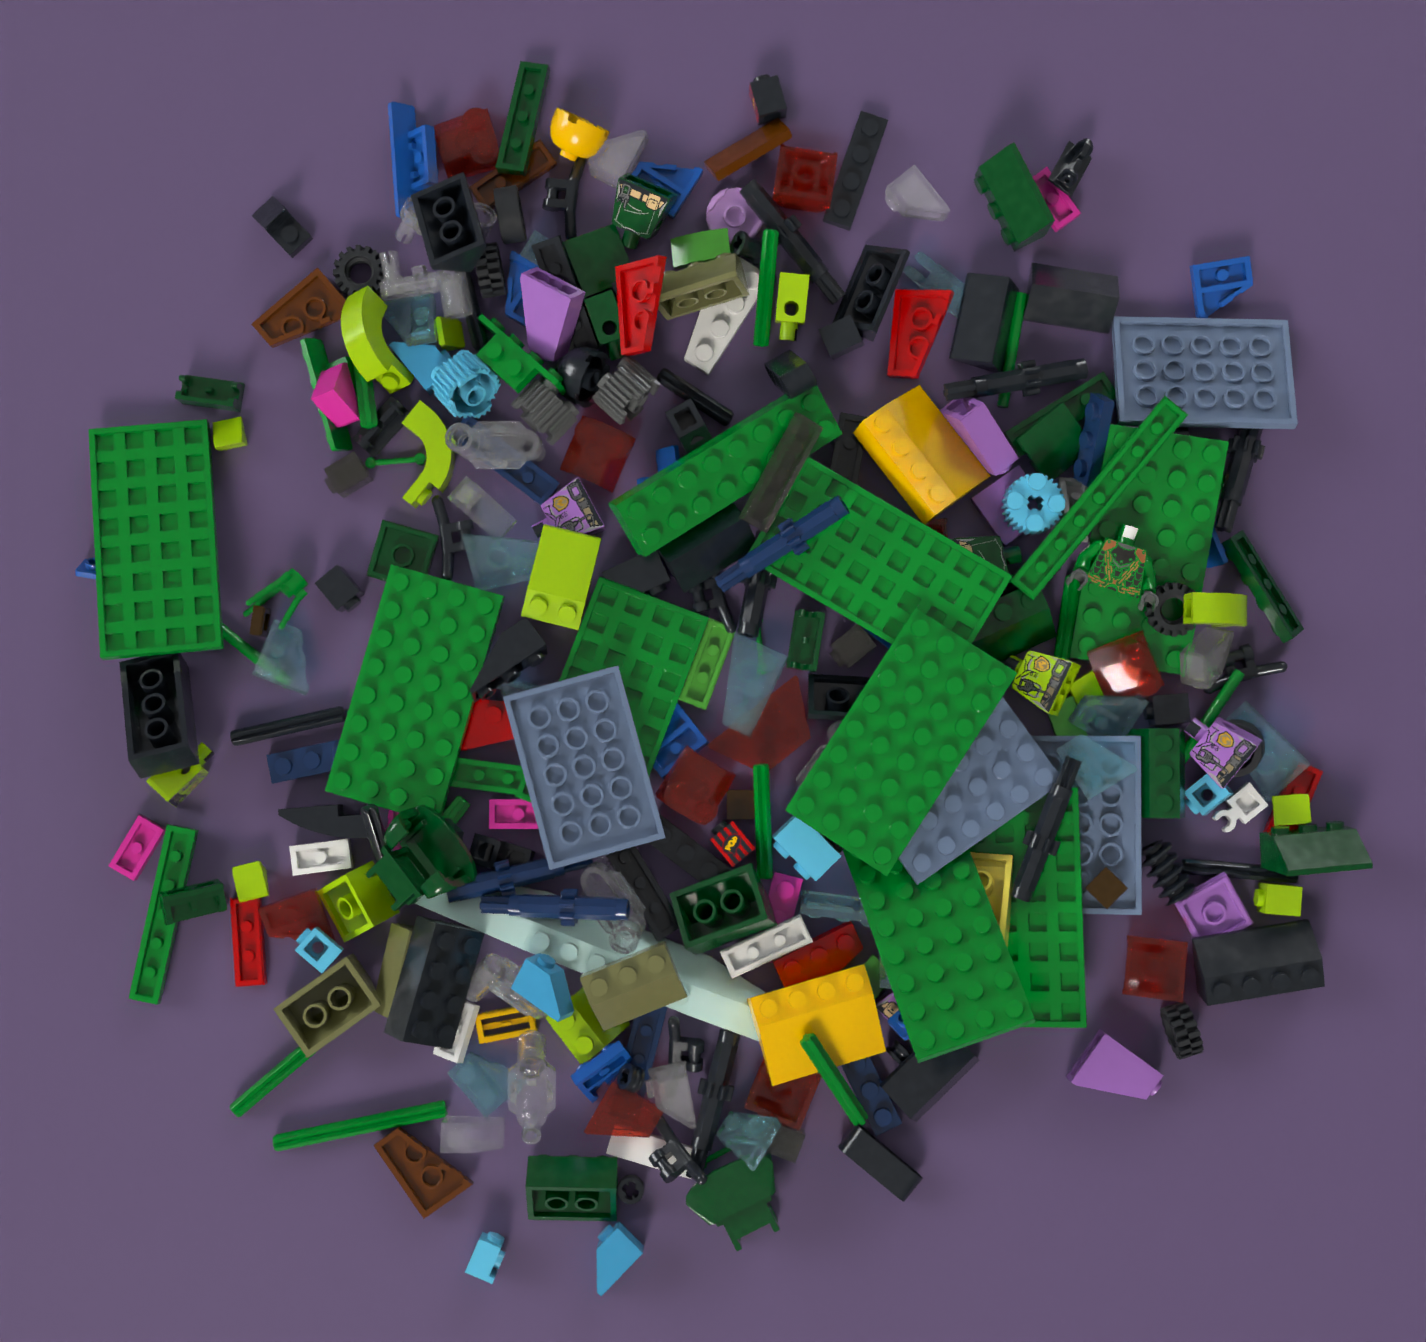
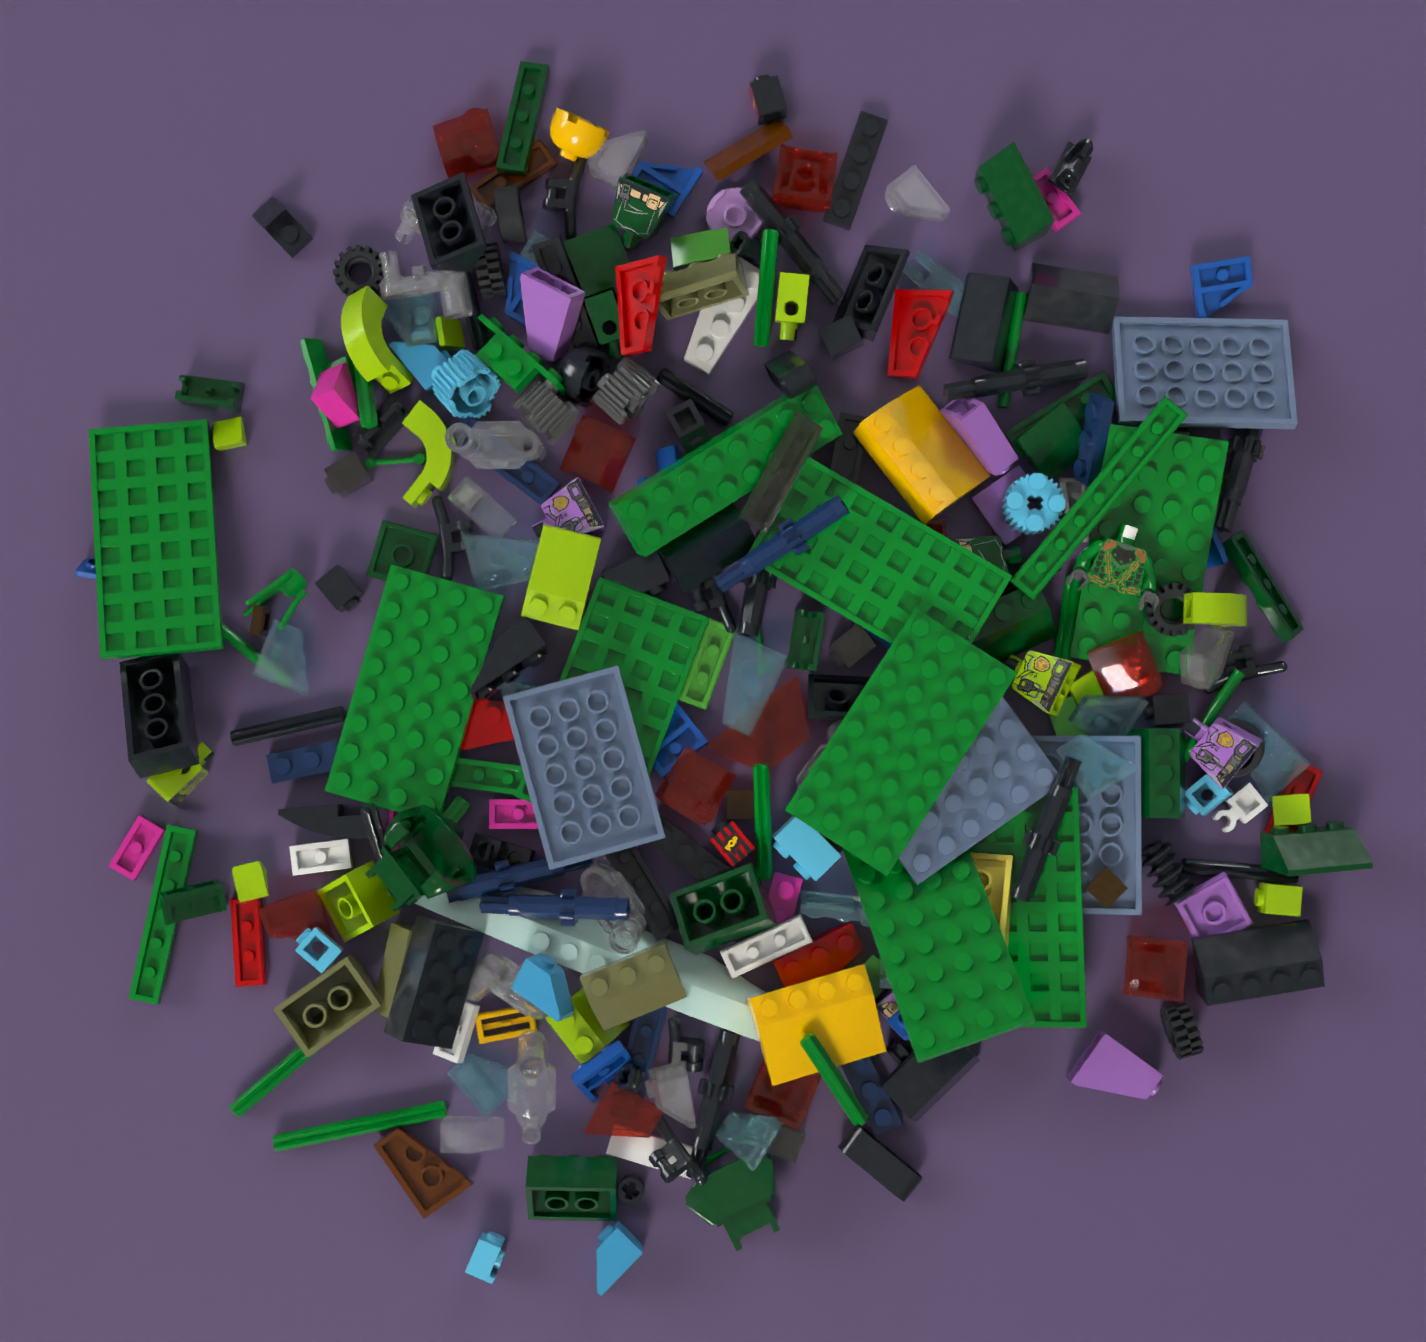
(302, 310): reddish brown wing -> none
(411, 153): blue bracket -> none

